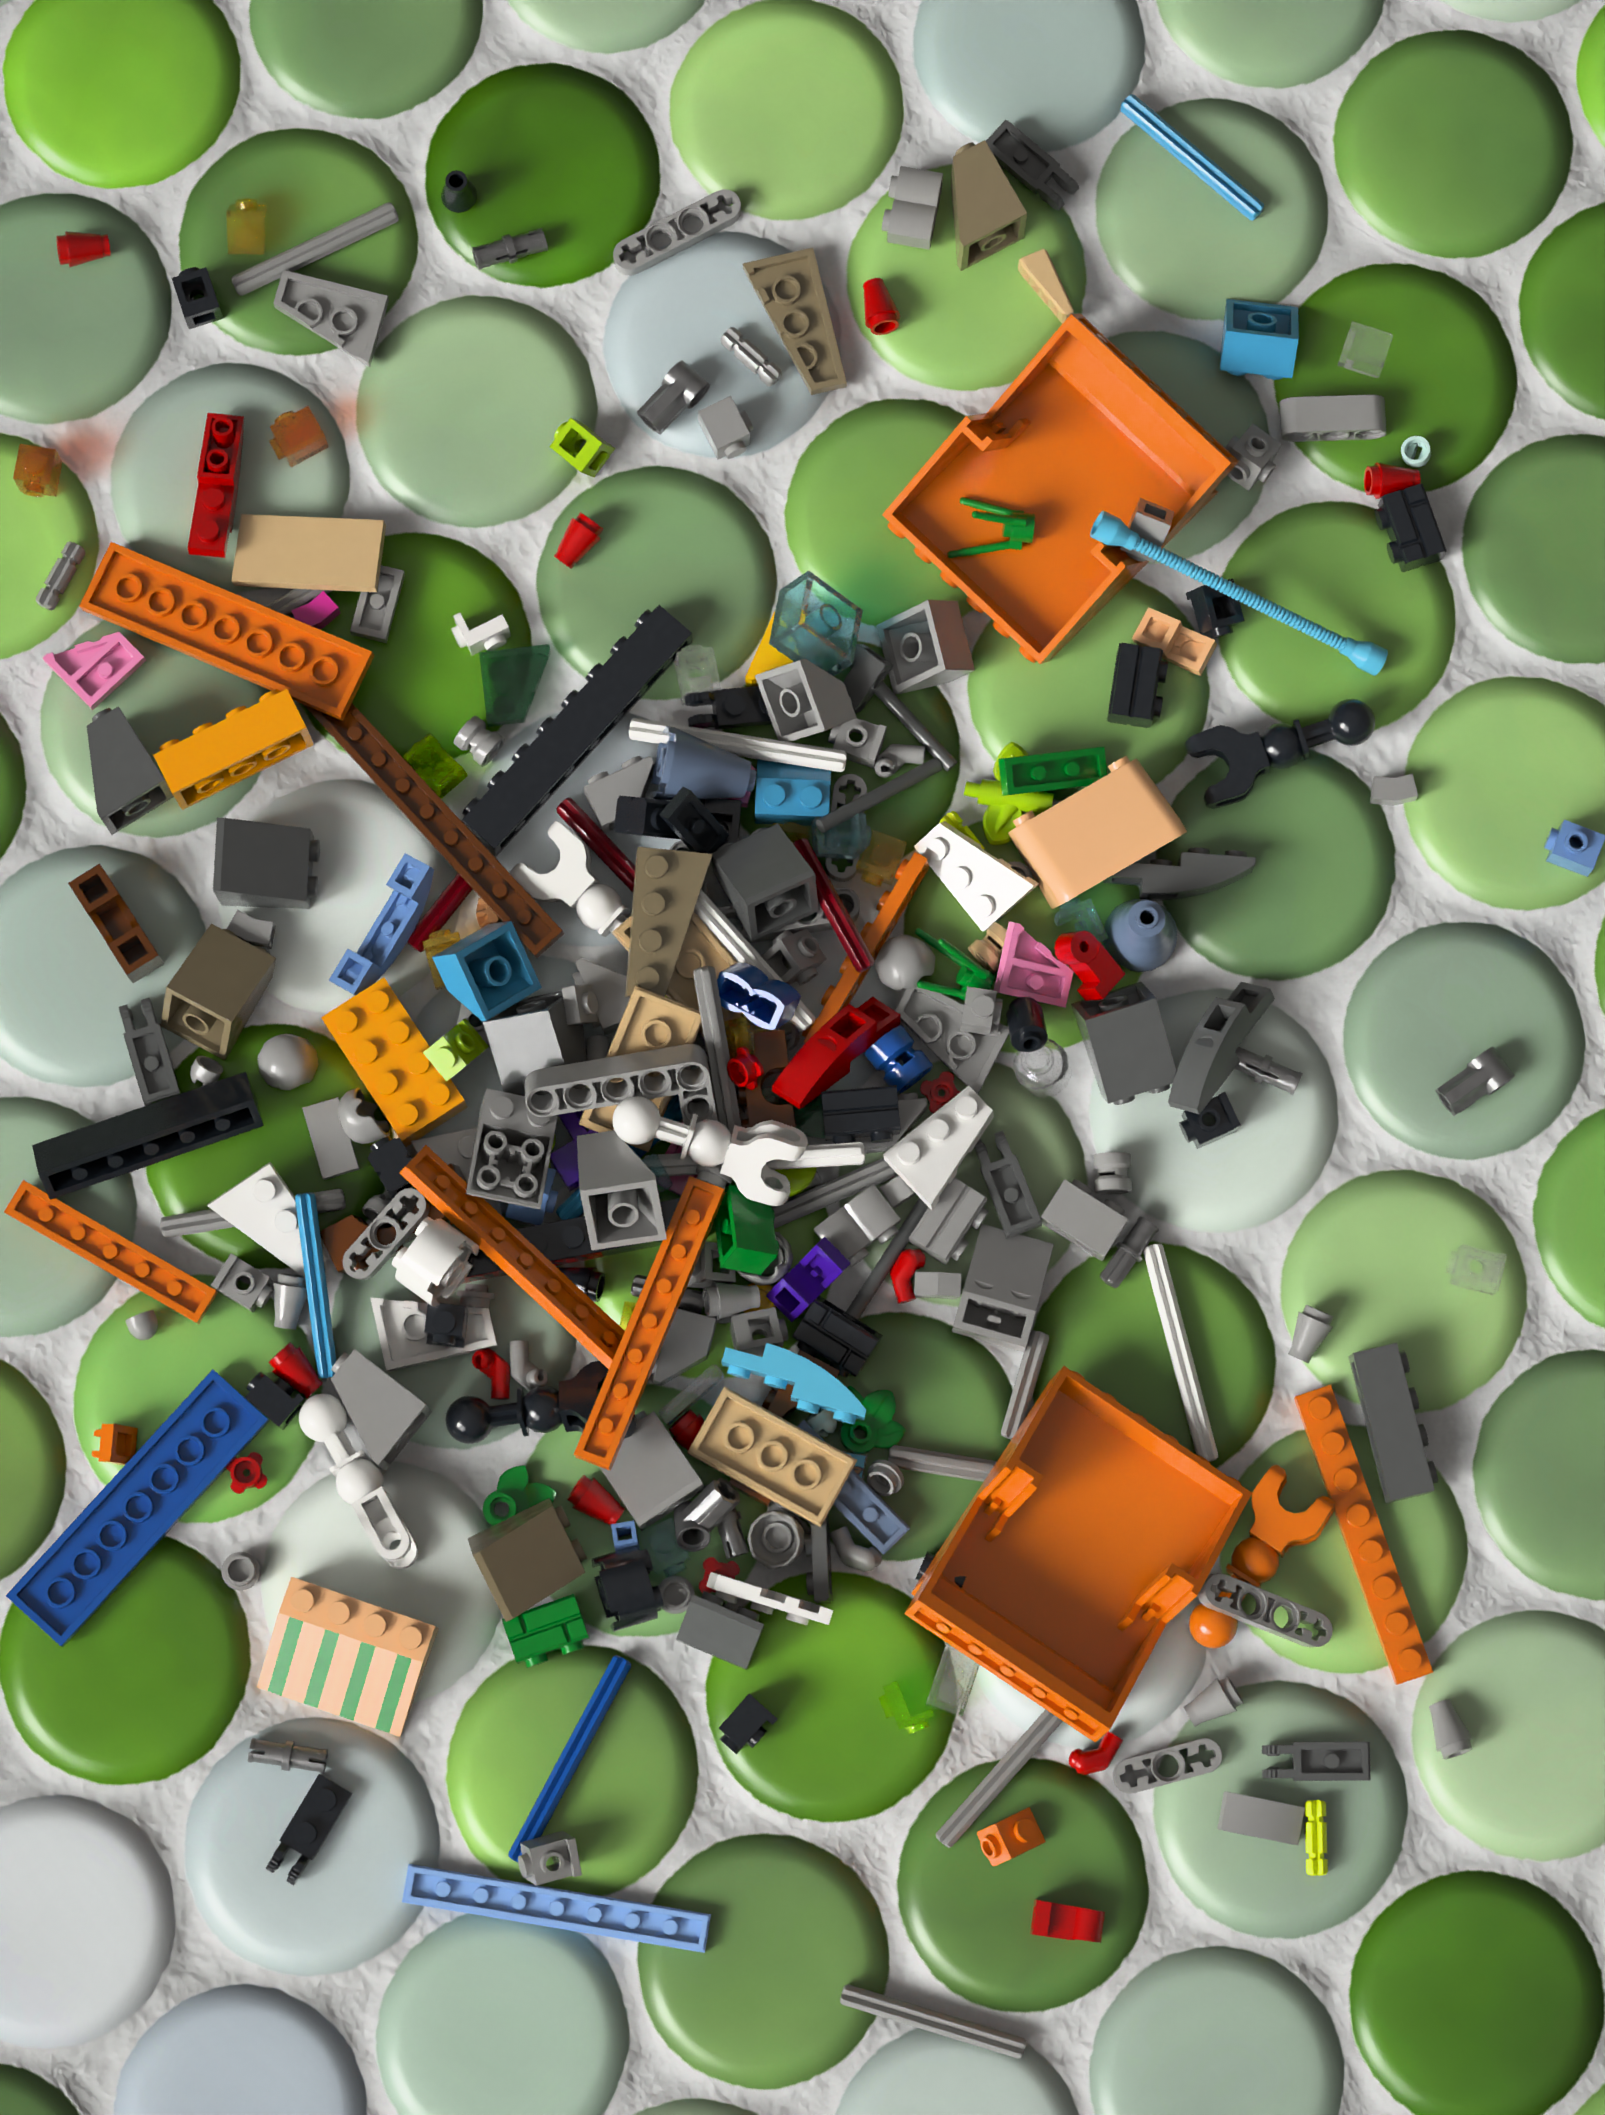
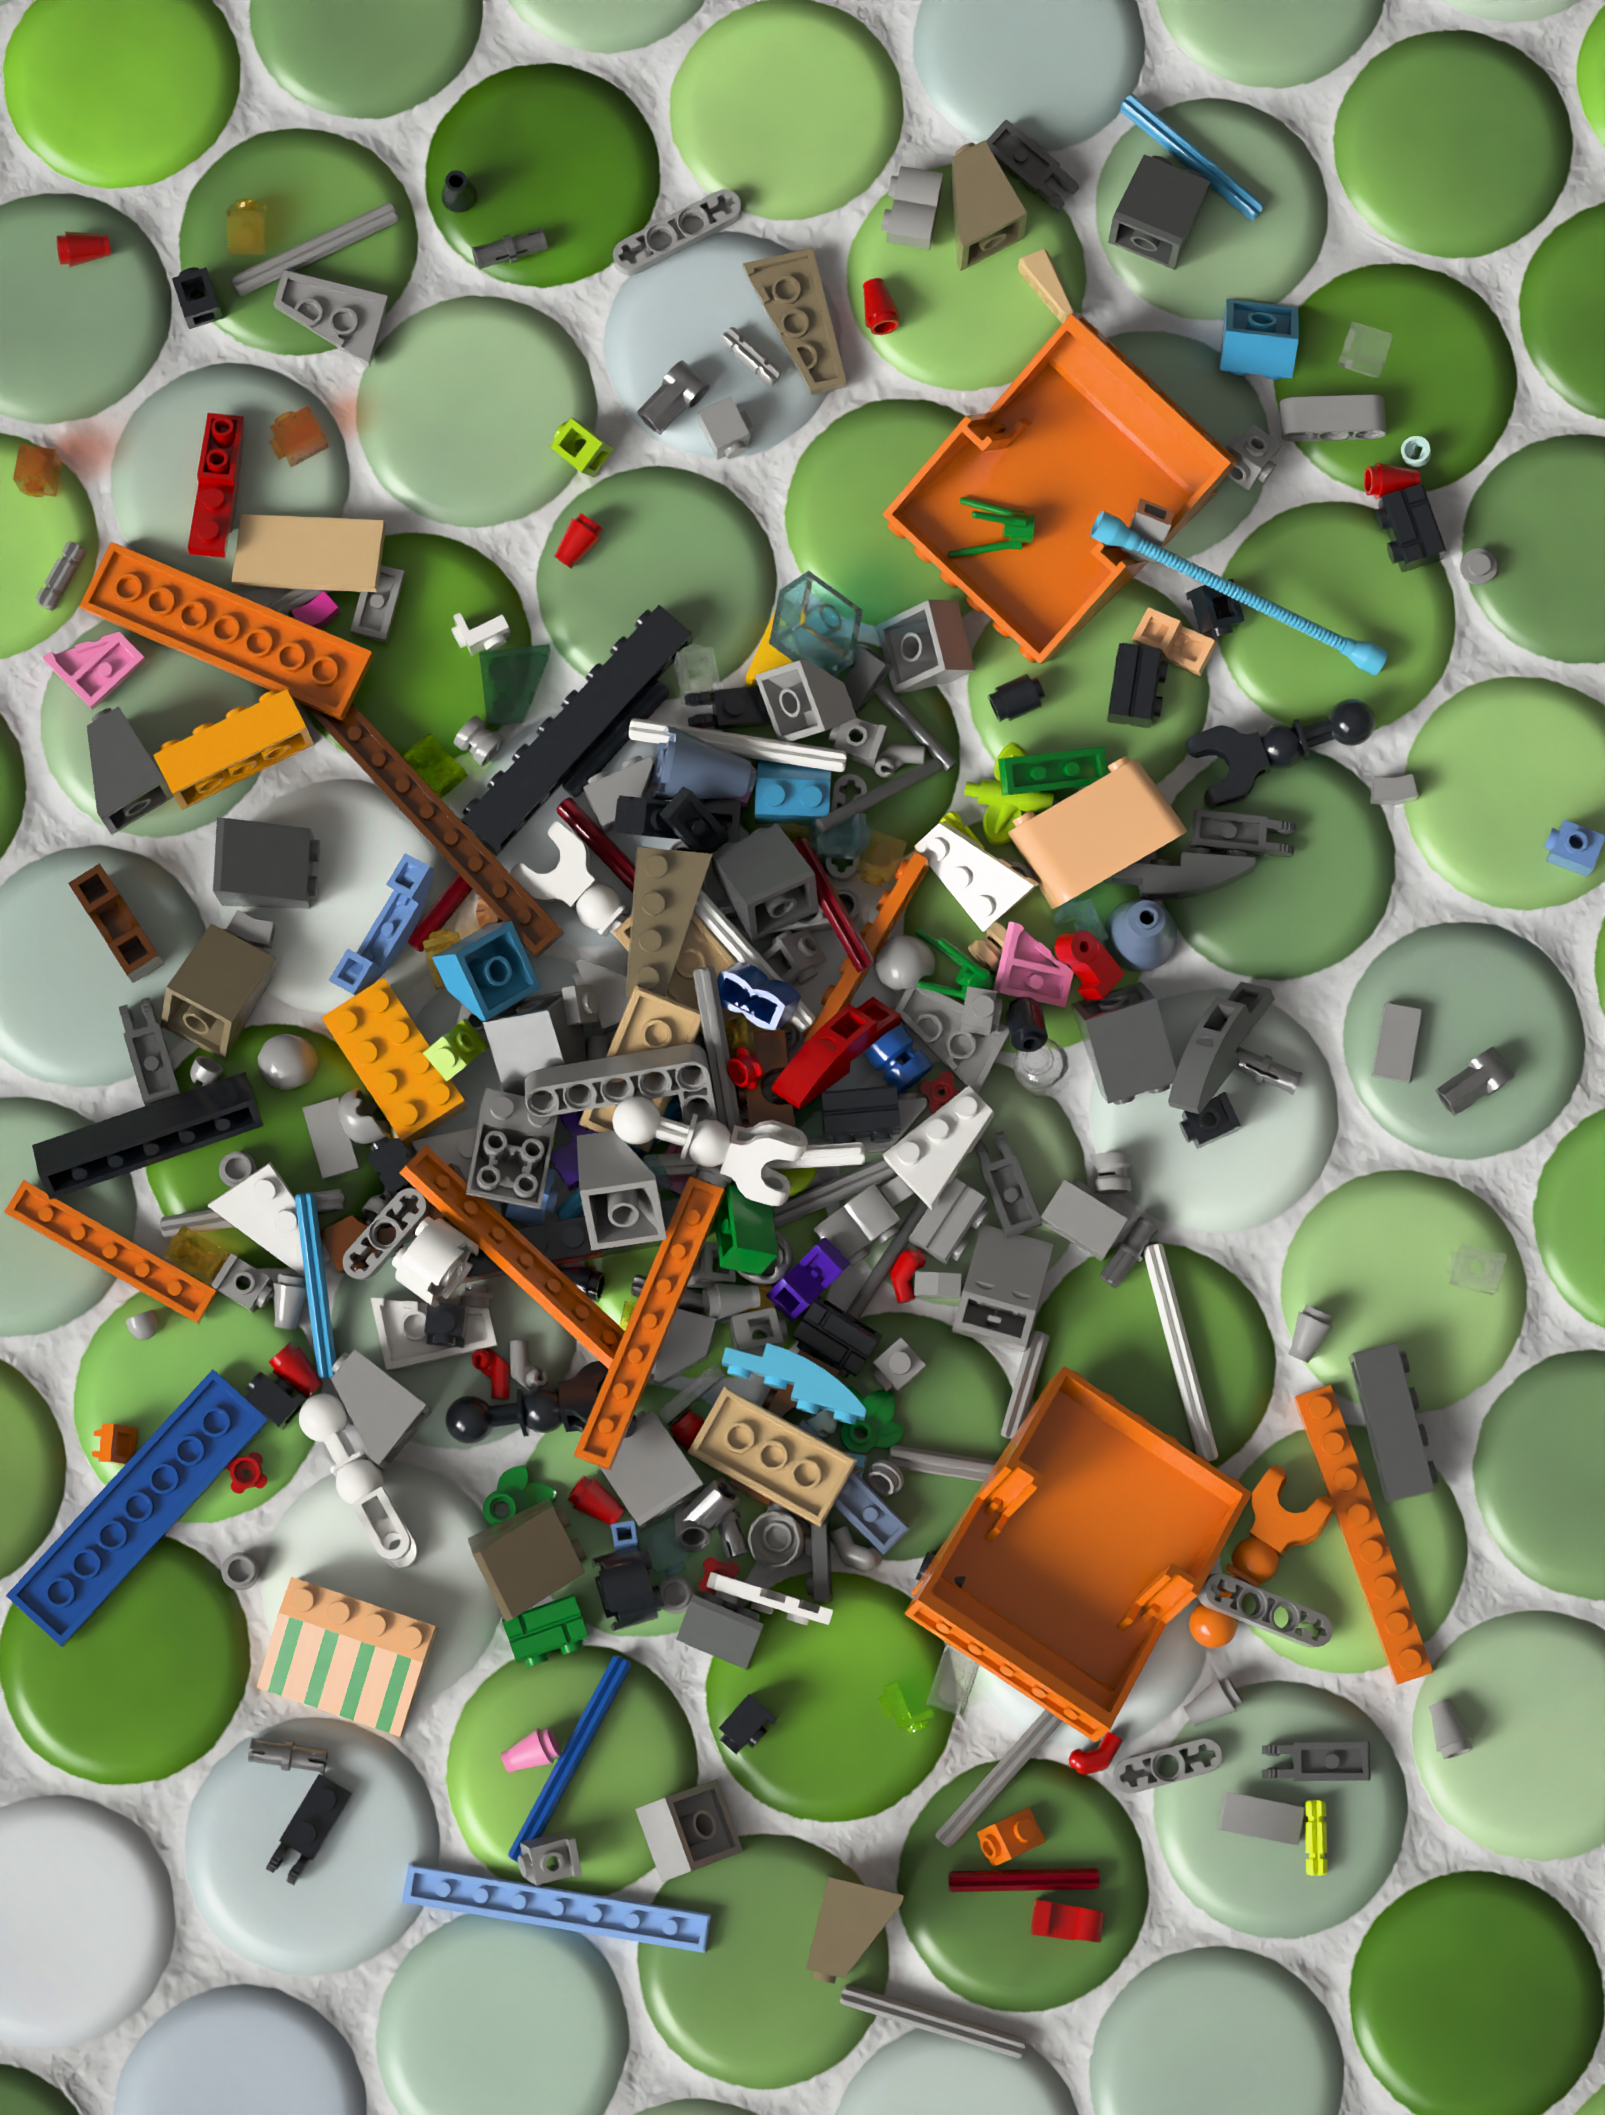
(196, 1255): none -> clear yellow bracket
(236, 1167): none -> light grey plate
(532, 1751): none -> bright pink cone
(614, 738): none -> black axle
(689, 1830): none -> light grey slope
(847, 1925): none -> dark tan slope
(897, 1367): none -> light grey brick
(1016, 698): none -> black brick
(1024, 1880): none -> dark red axle
(1158, 210): none -> dark grey slope
(1239, 832): none -> dark grey hinge
(1396, 1042): none -> light grey tile
(1478, 566): none -> light grey plate

